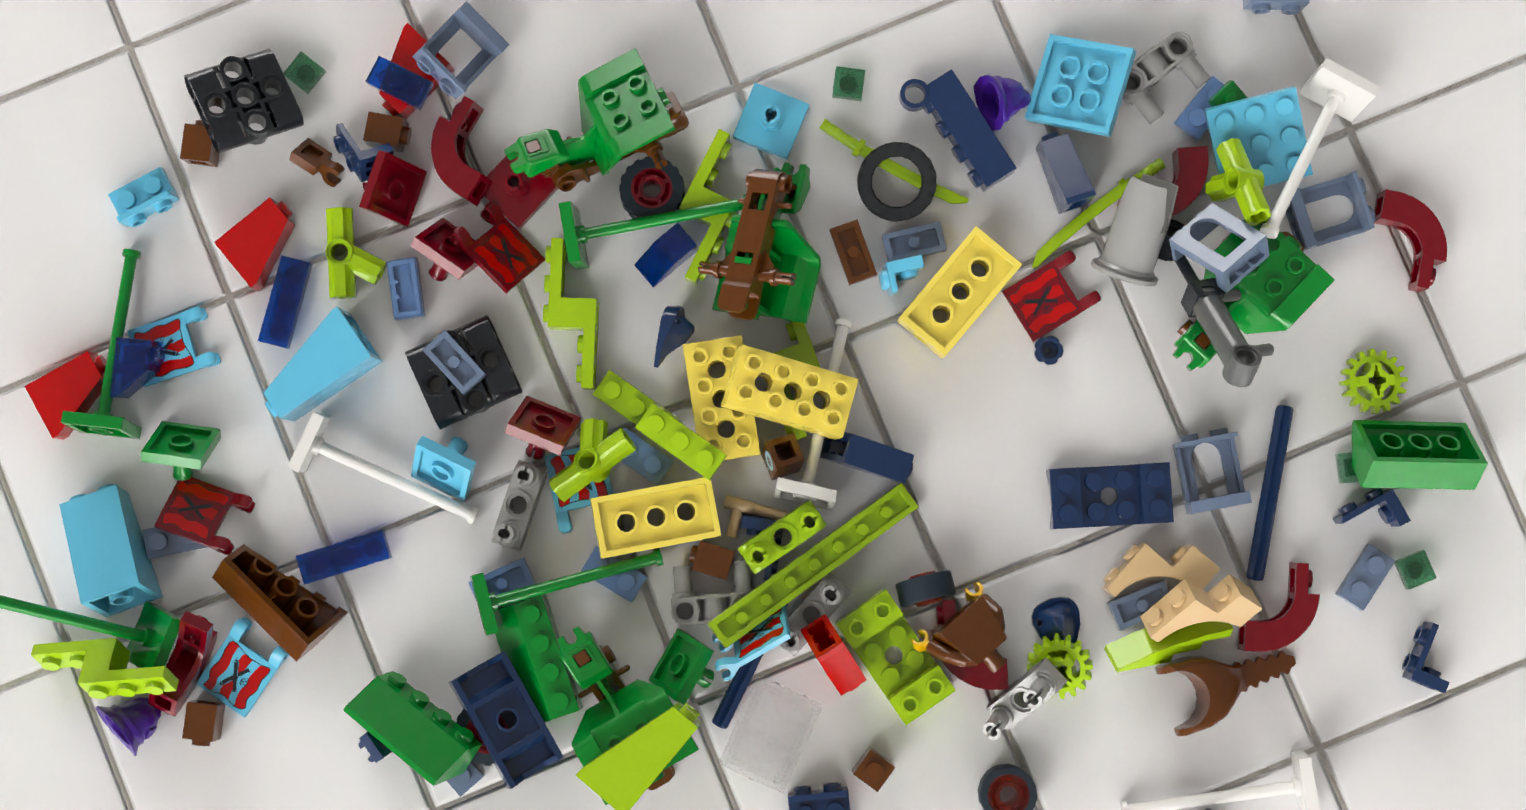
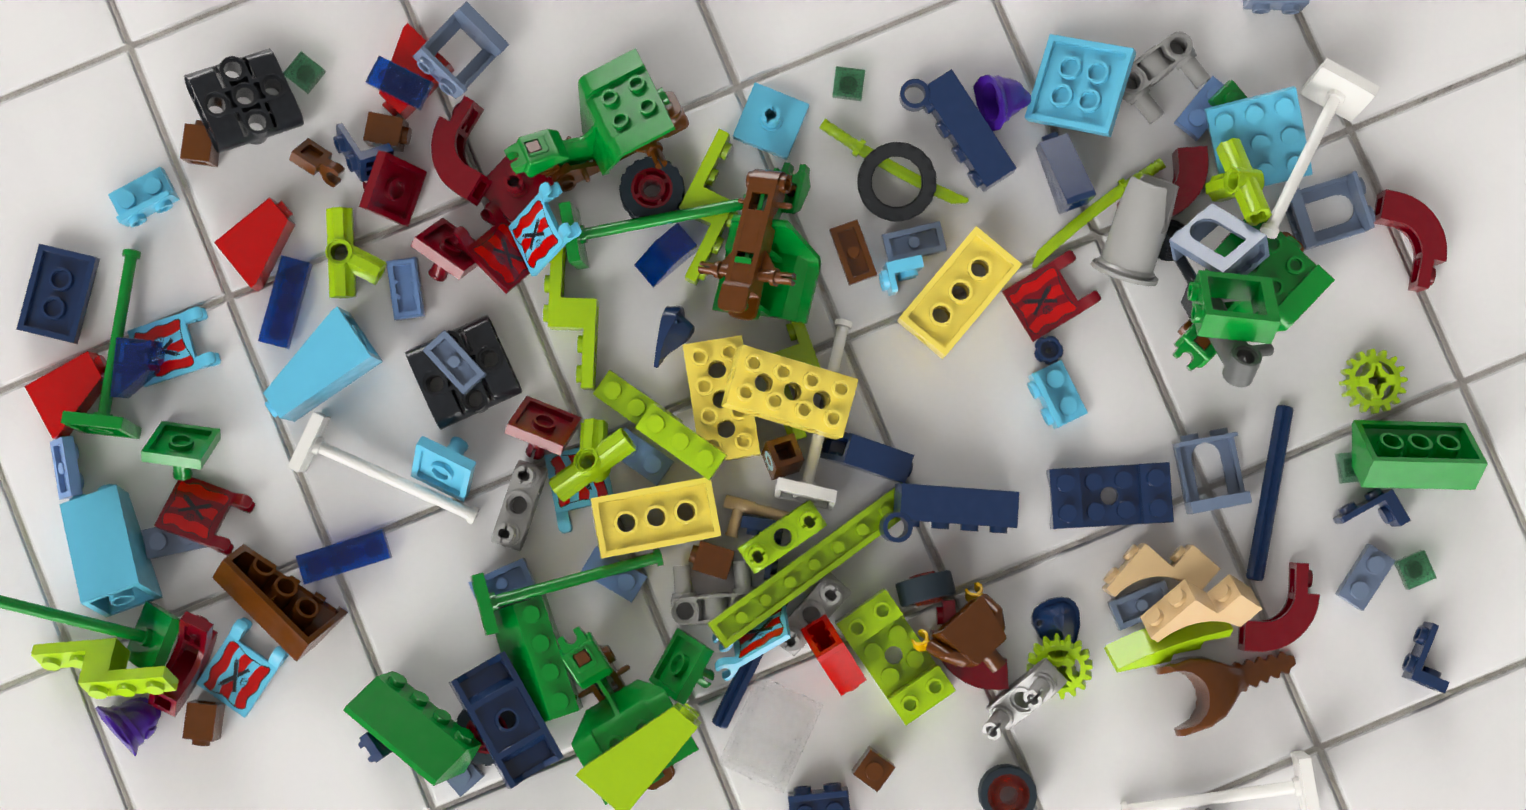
(58, 293): none -> dark blue plate
(67, 474): none -> medium blue plate
(538, 231): none -> medium azure flag
(951, 506): none -> dark blue hinge
(1057, 395): none -> medium azure bracket
(1231, 325): none -> green window

